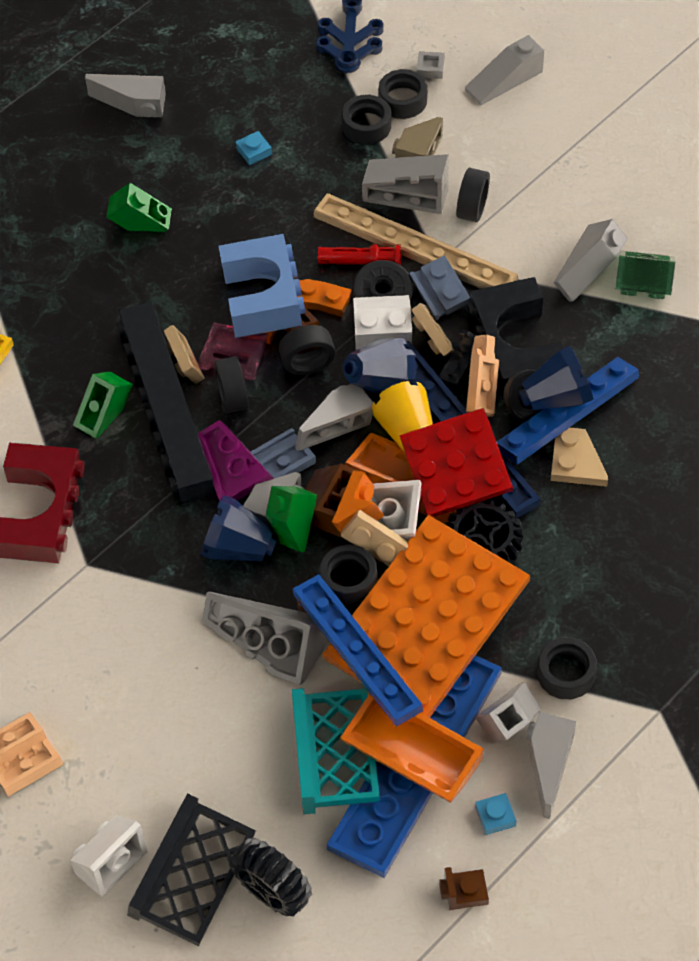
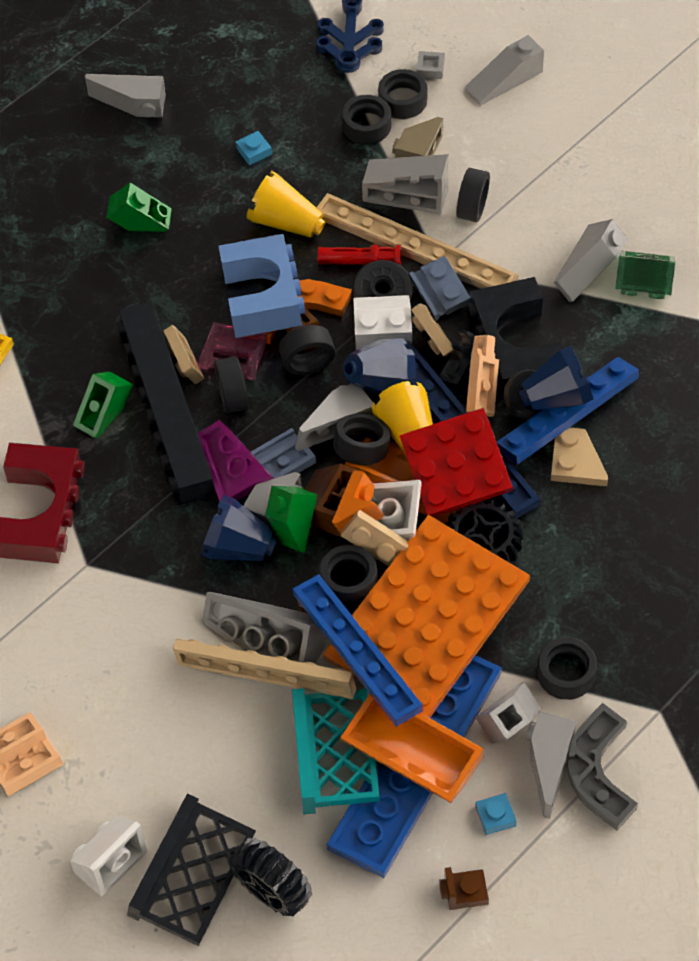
(264, 668): none -> tan plate
(285, 208): none -> yellow cone
(359, 452): none -> black tyre
(587, 773): none -> dark grey plate

